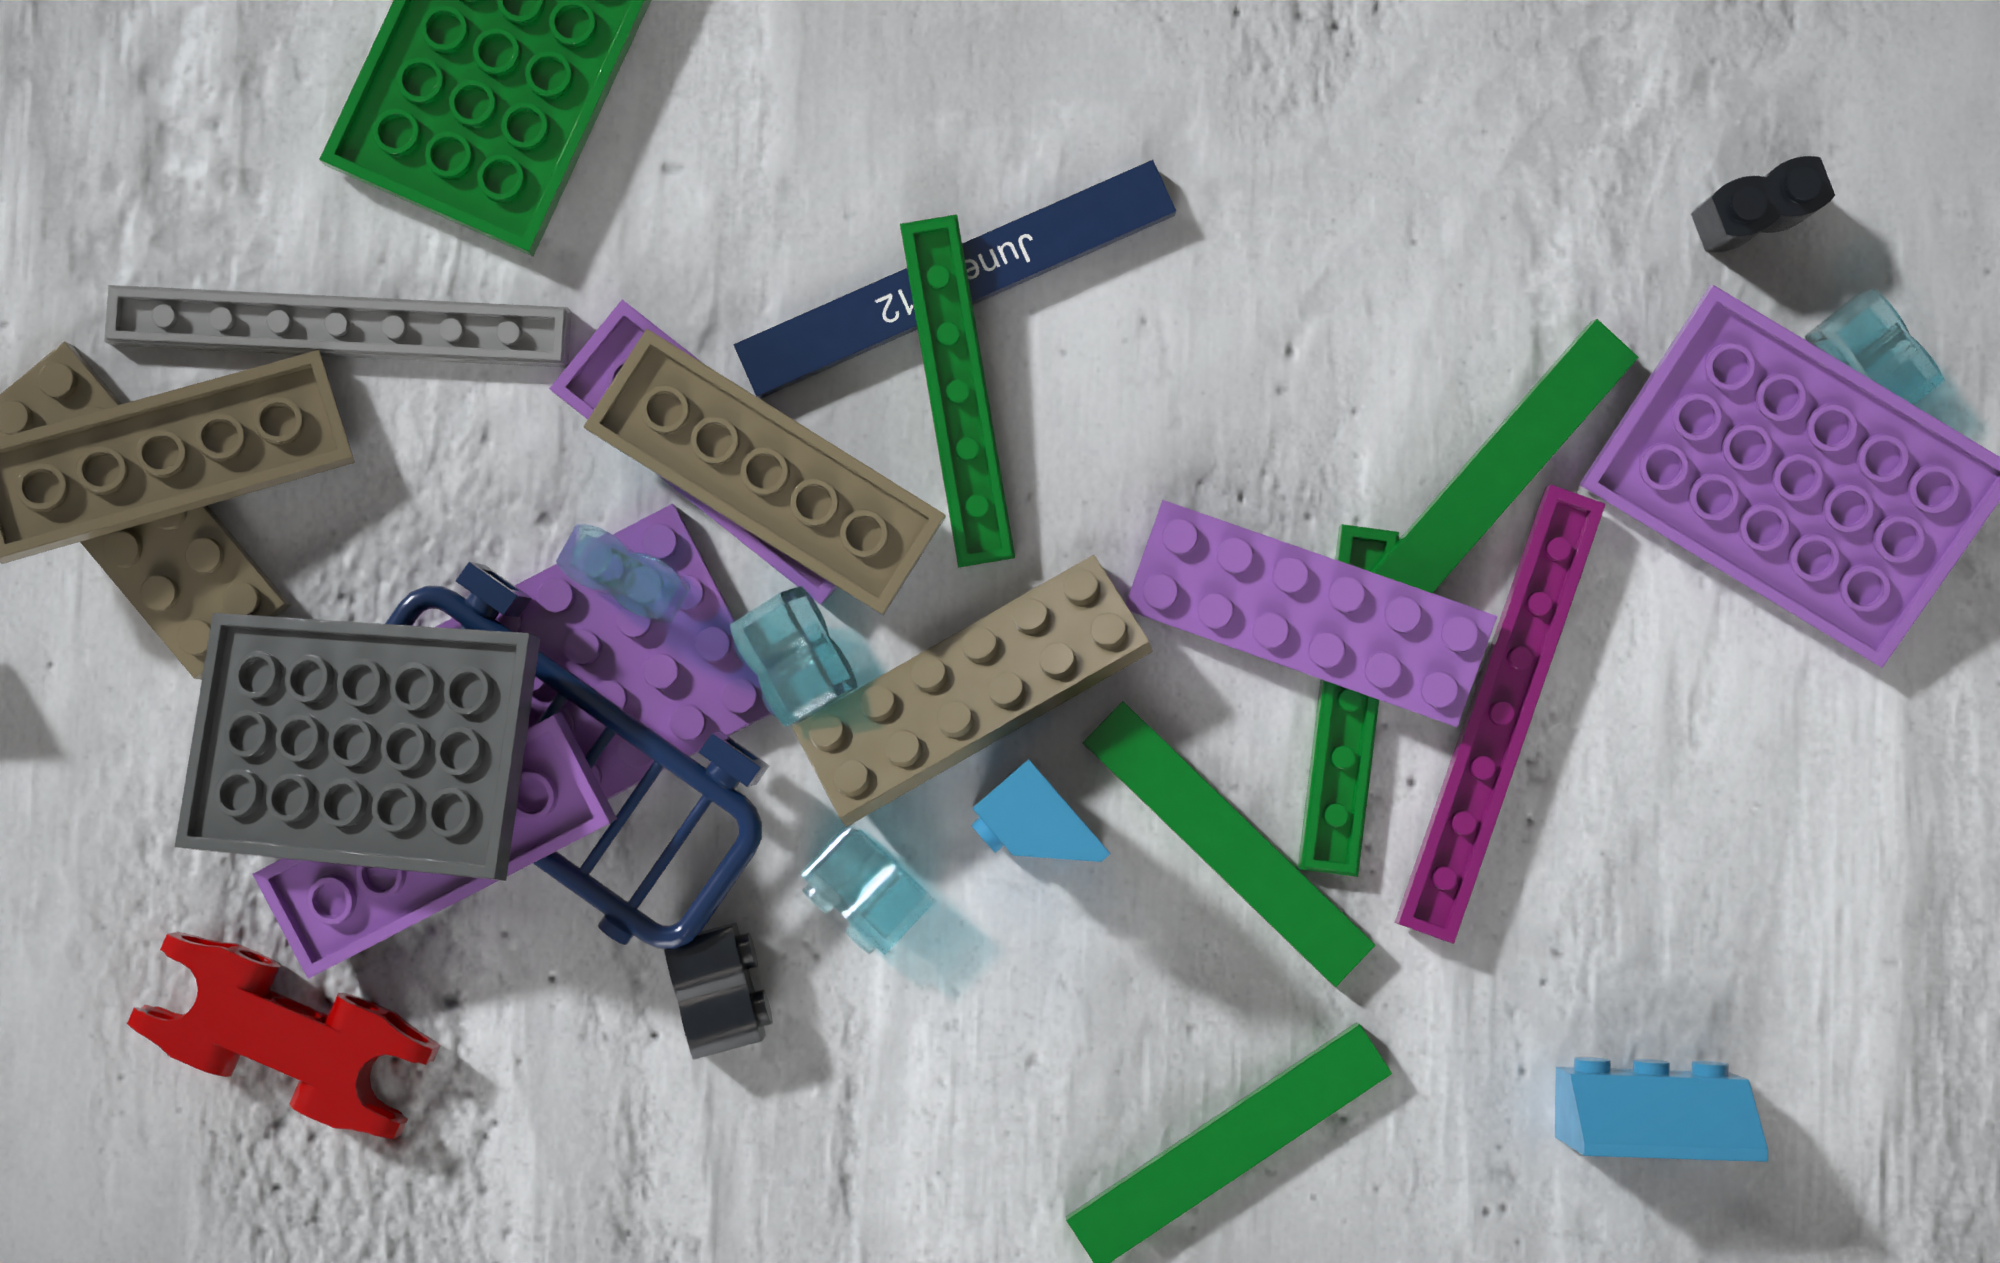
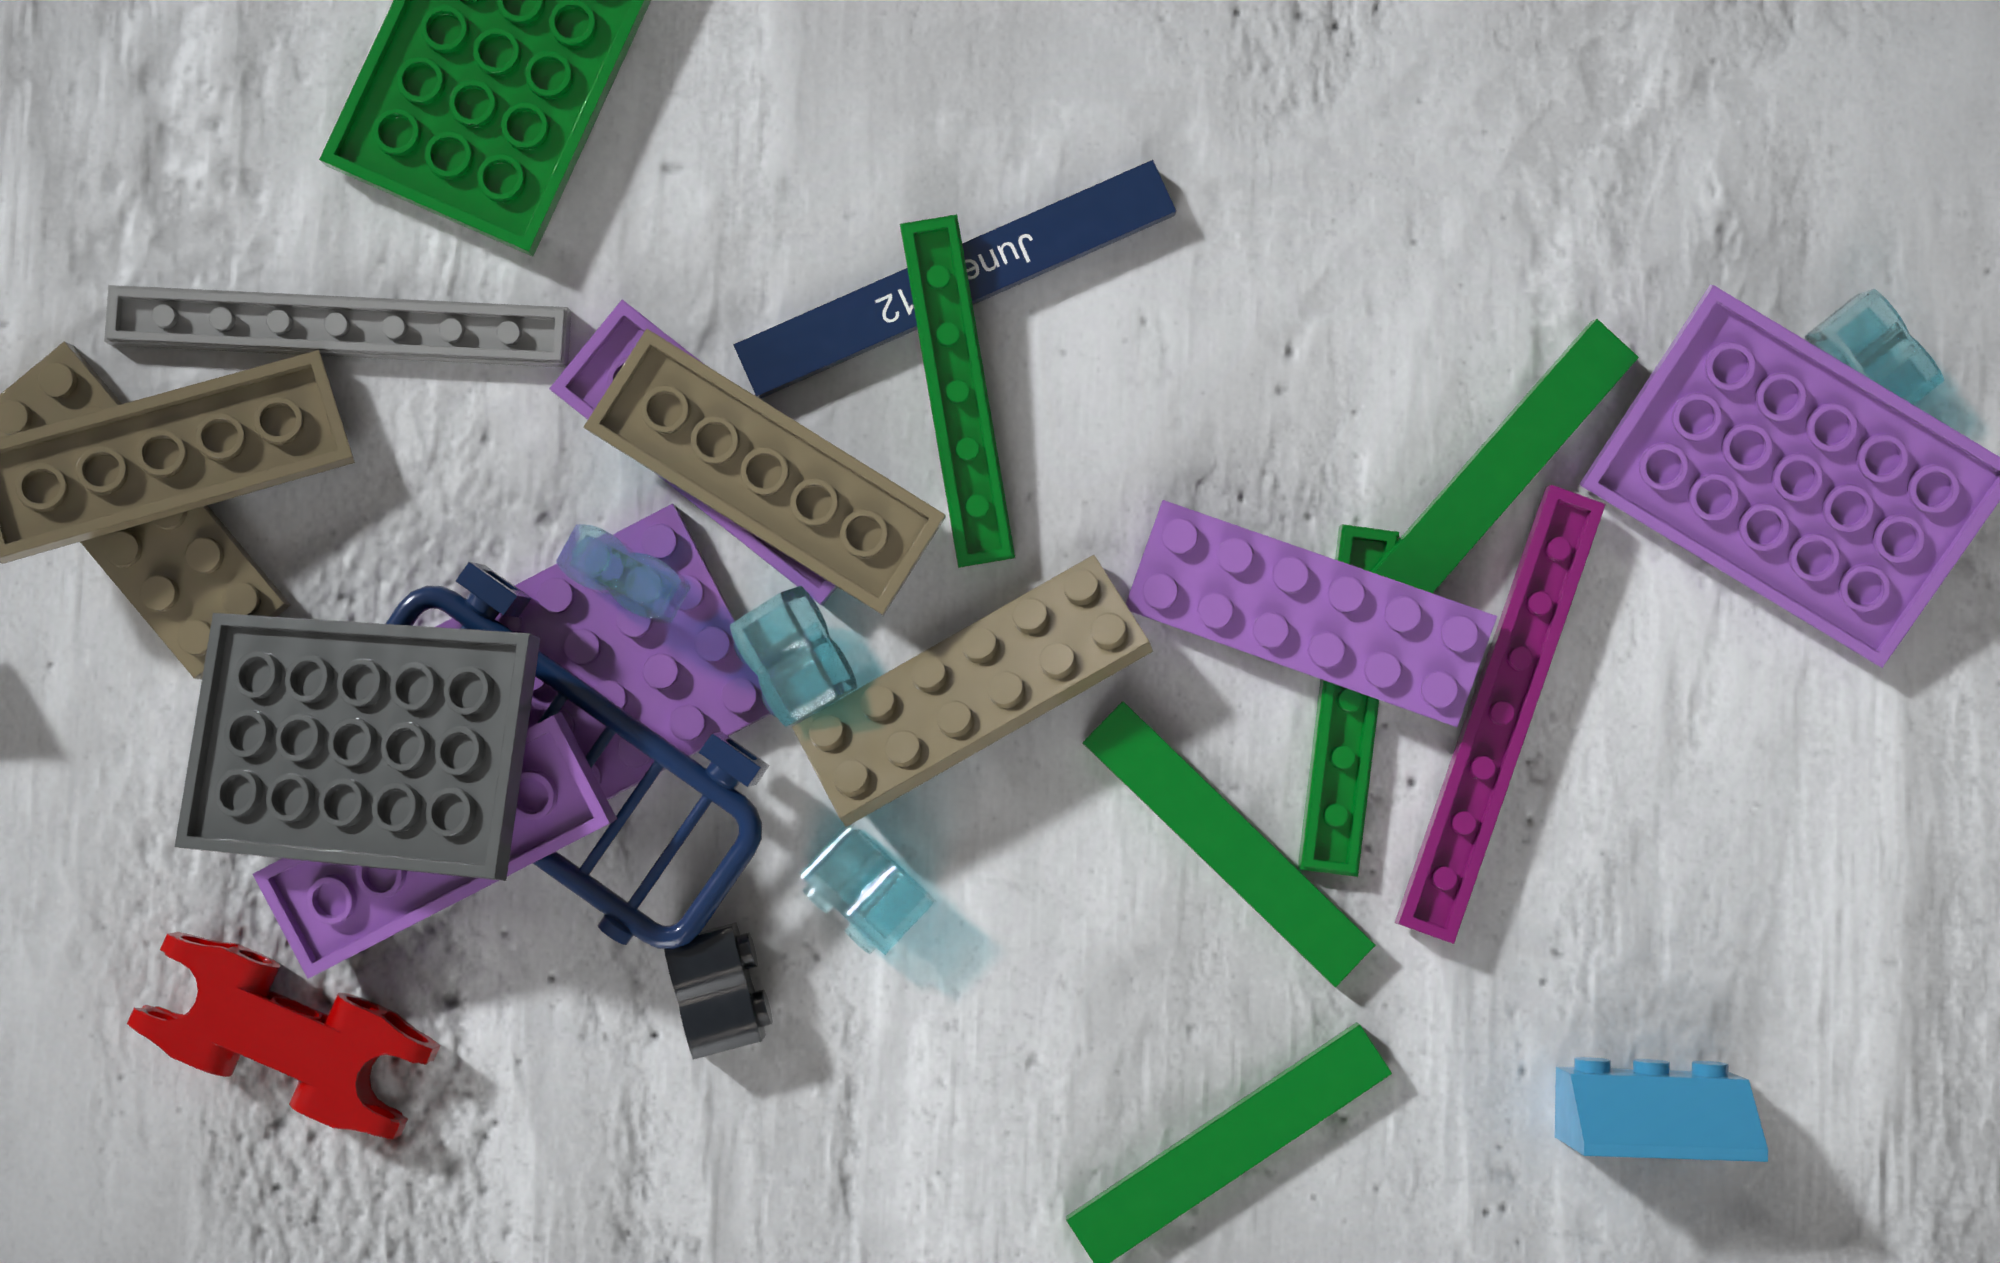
(1034, 820): dark azure slope -> none
(1762, 203): black brick -> none

